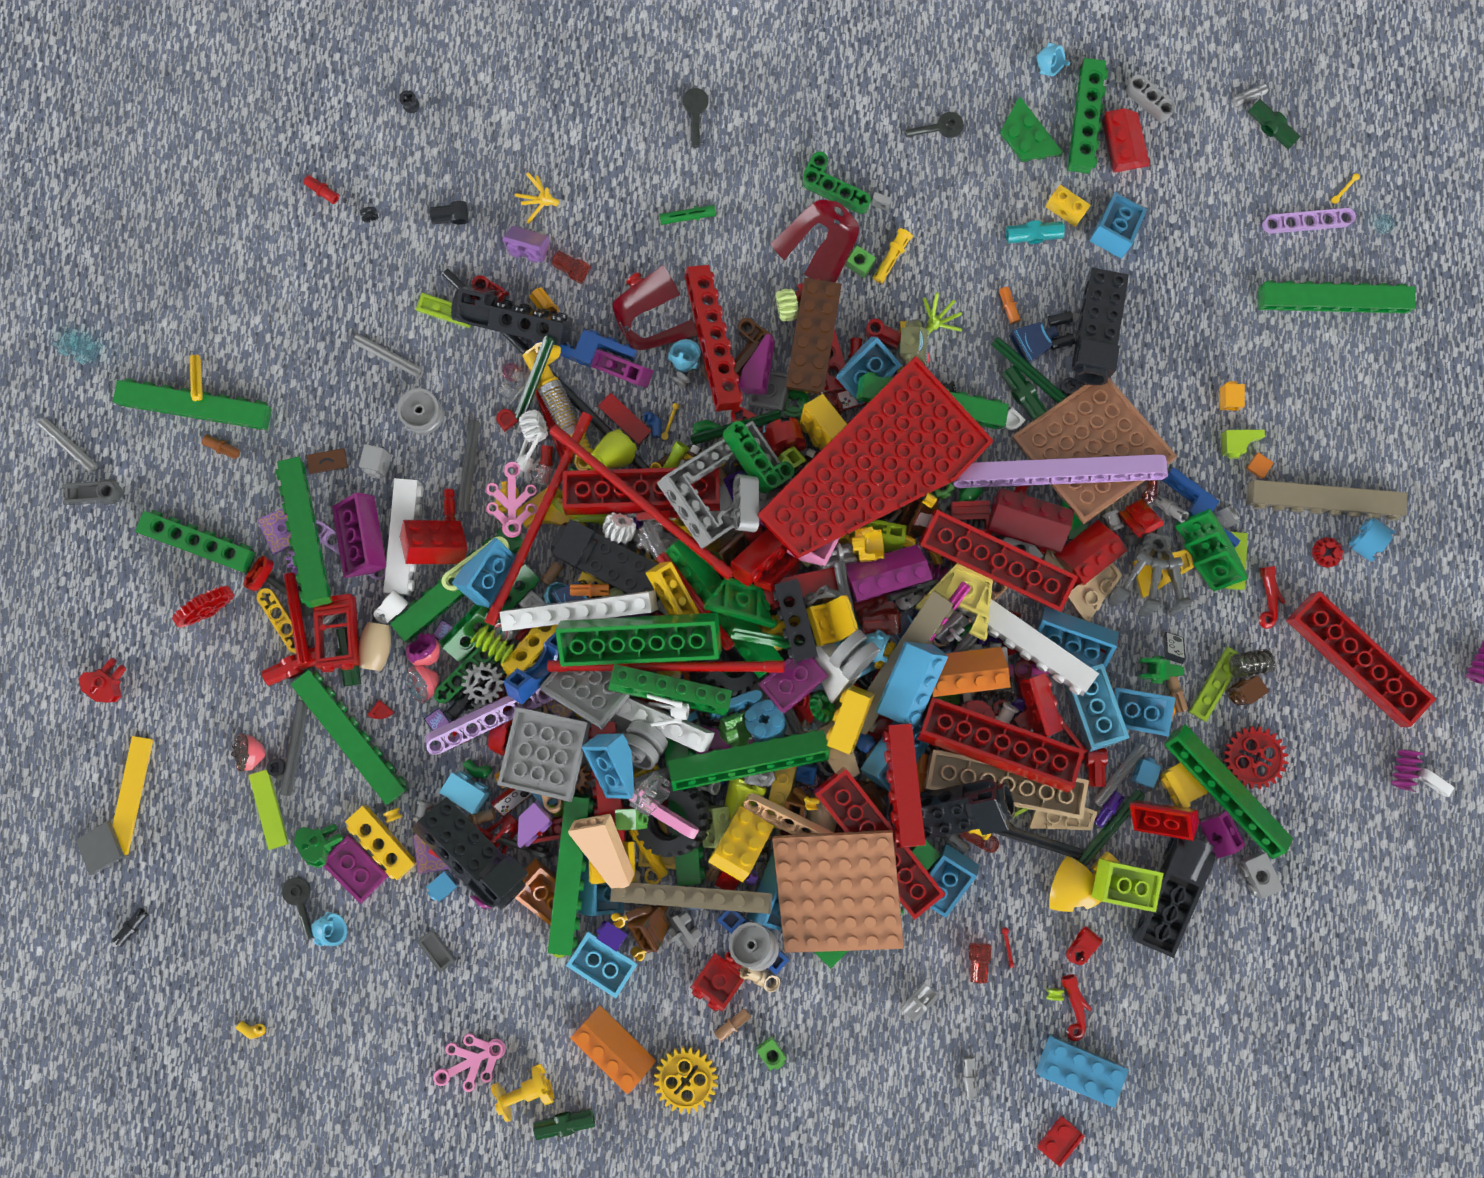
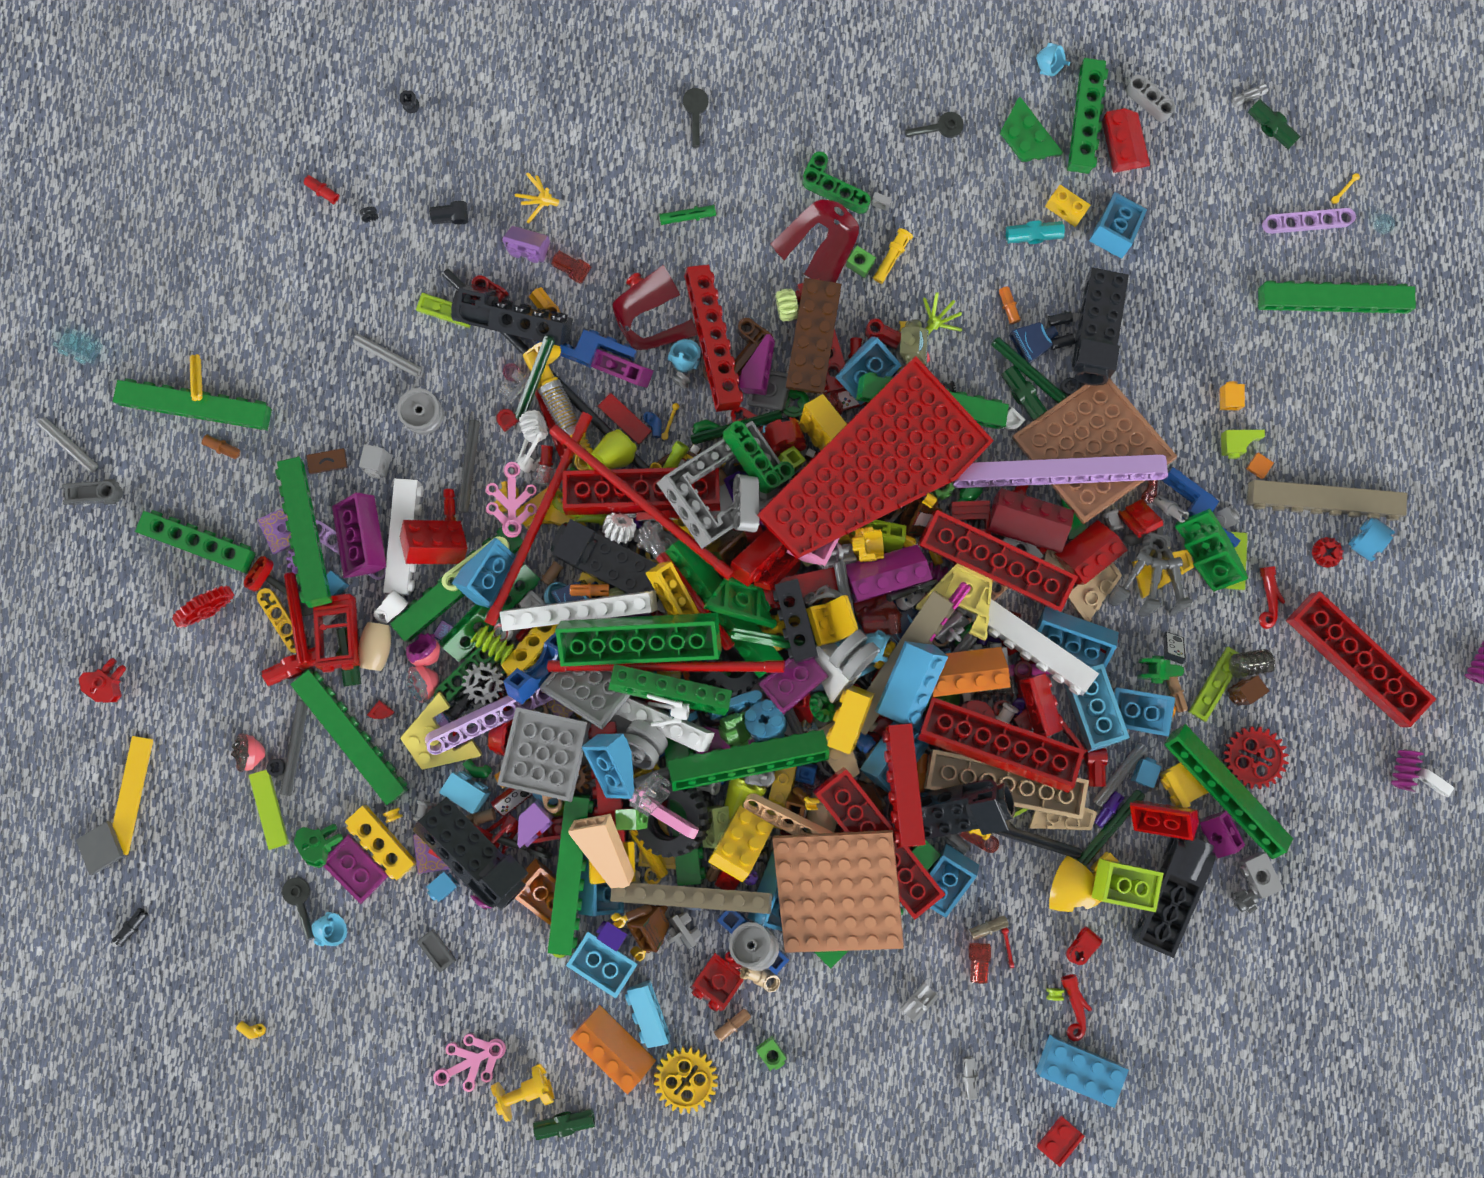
(336, 583): none -> dark azure brick
(415, 738): none -> light yellow wing
(648, 1014): none -> medium azure slope
(989, 927): none -> dark tan axle
(1245, 901): none -> dark grey gear

